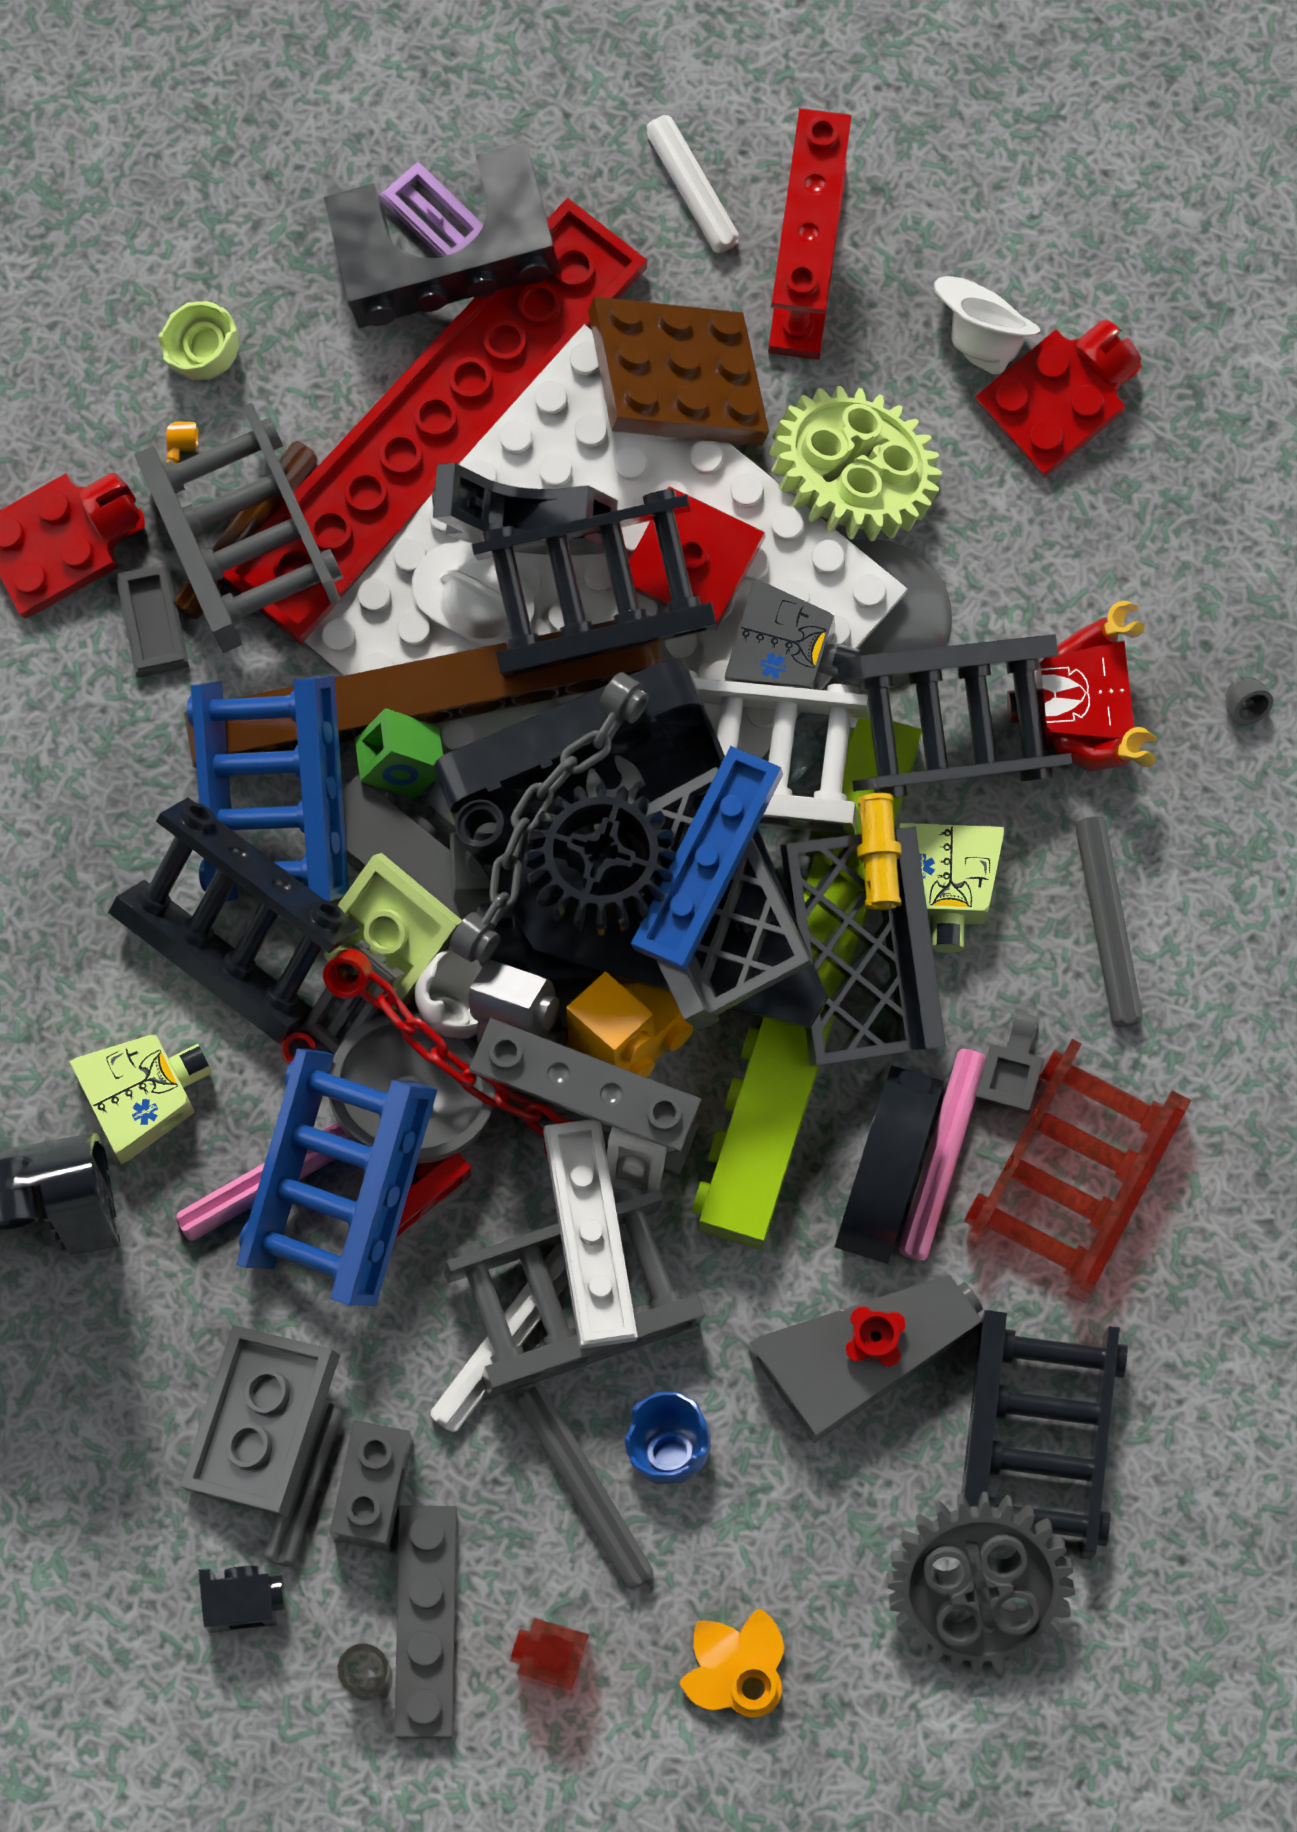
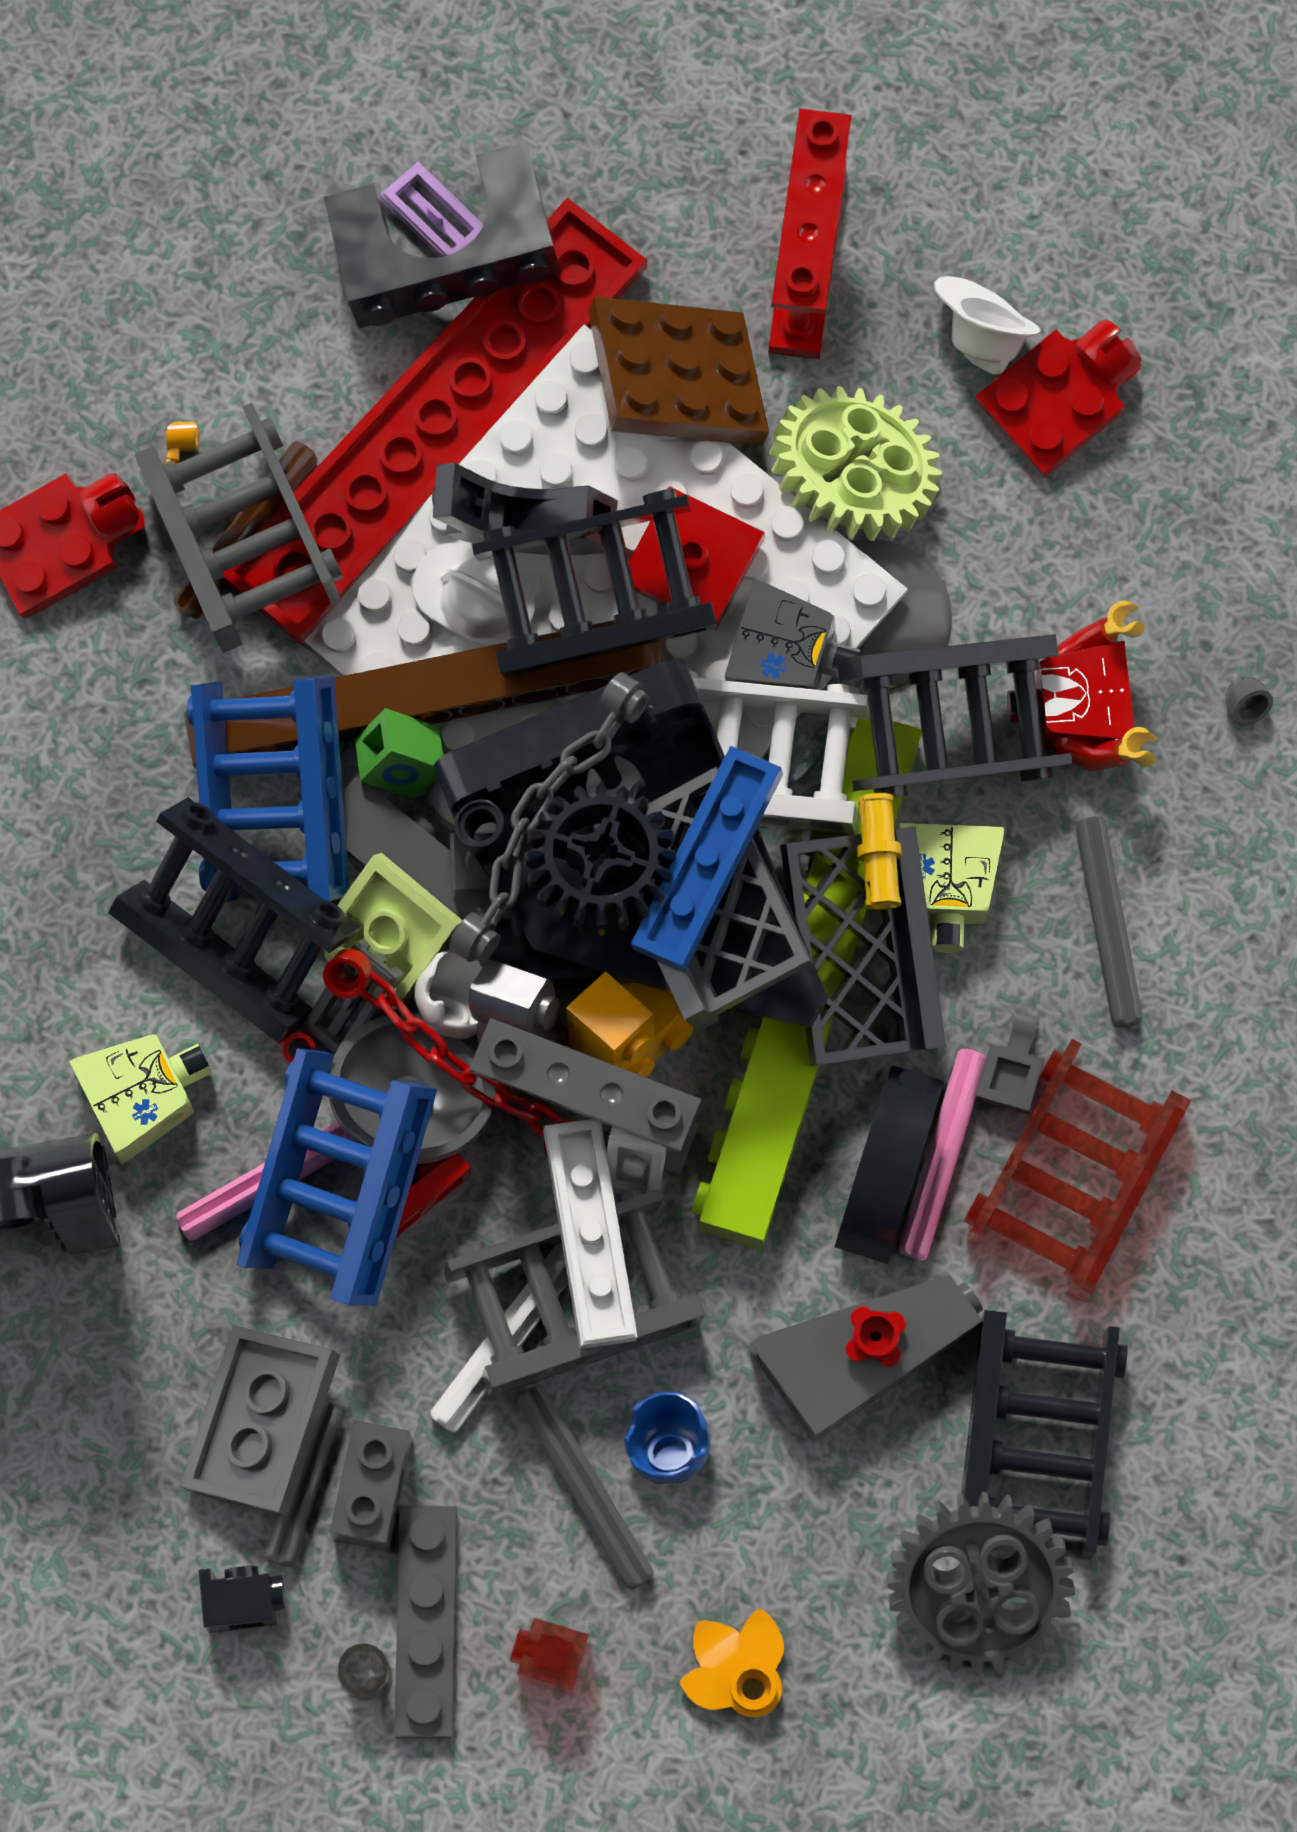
(152, 620): dark grey tile -> none
(202, 331): yellowish green hair -> none
(692, 184): white axle -> none

